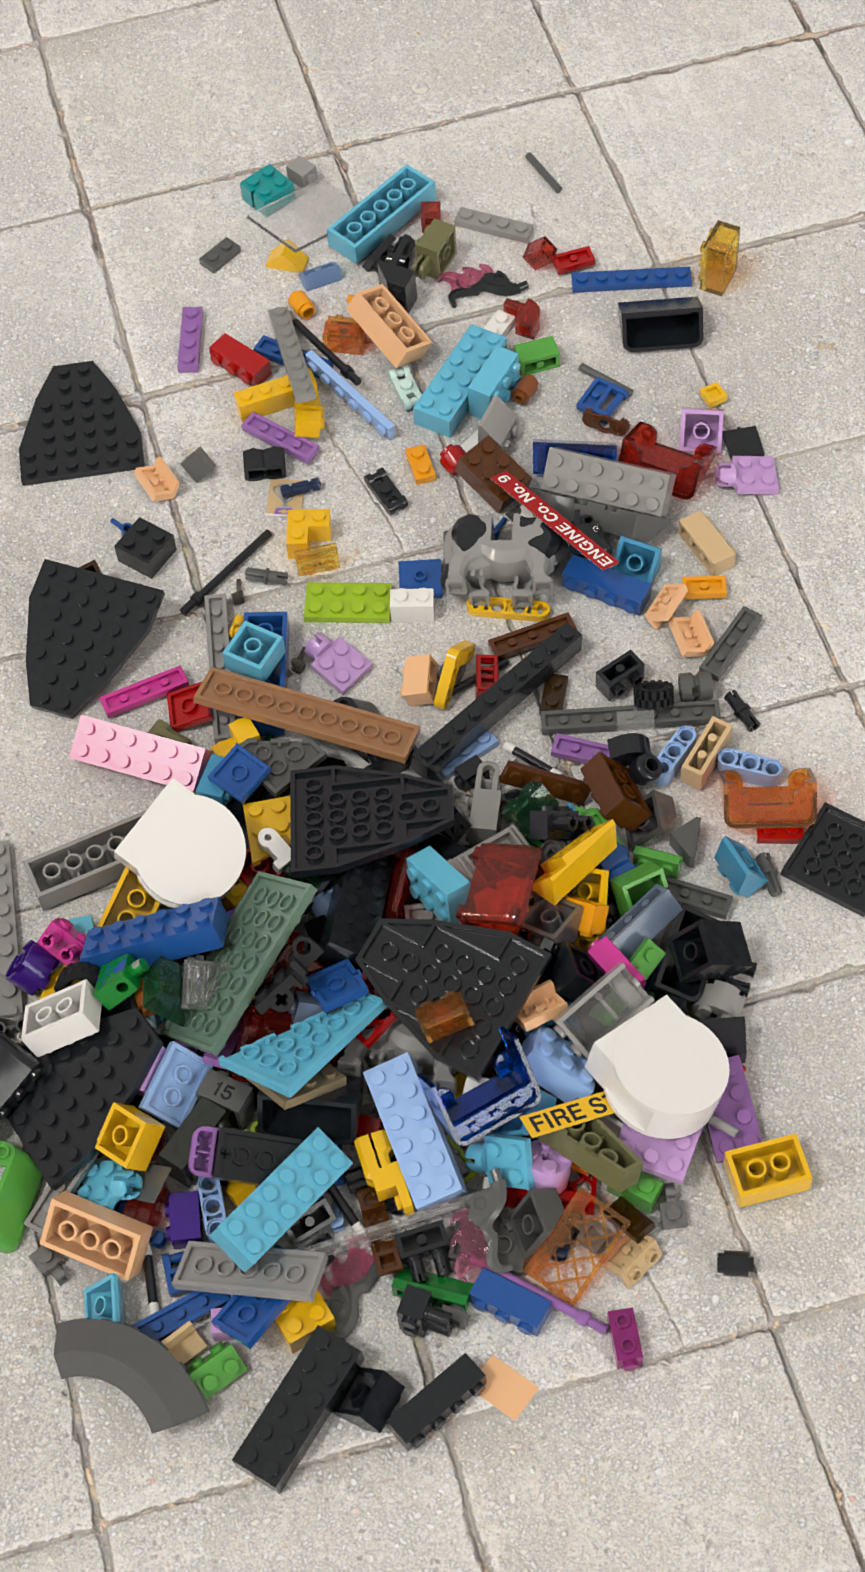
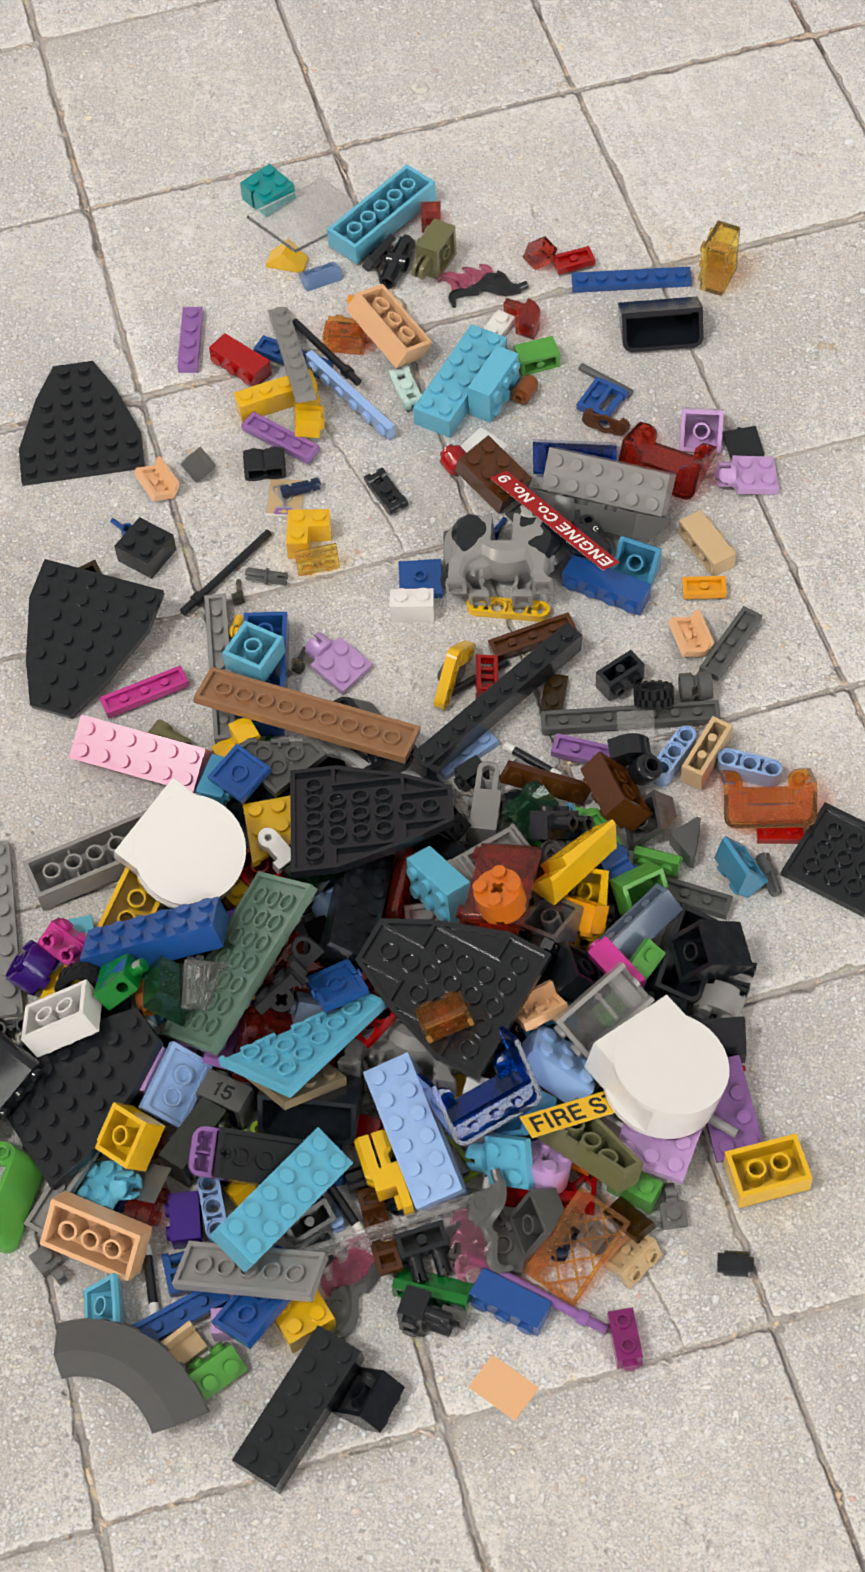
(158, 1239): blue hand -> none
(183, 710): red tile -> none
(220, 255): dark grey plate -> none
(301, 172): light grey brick -> none
(301, 304): light orange brick -> none
(347, 602): lime plate -> none
(399, 282): black slope -> none
(419, 680): light nougat brick -> none
(420, 464): light orange plate -> none
(436, 1402): black brick -> none
(493, 225): light grey plate -> none
(499, 424): light grey slope -> none
(500, 895): none -> orange brick
(543, 172): dark grey bar -> none
(665, 604): light nougat bracket -> none
(713, 394): yellow plate -> none
(742, 710): black pin -> none

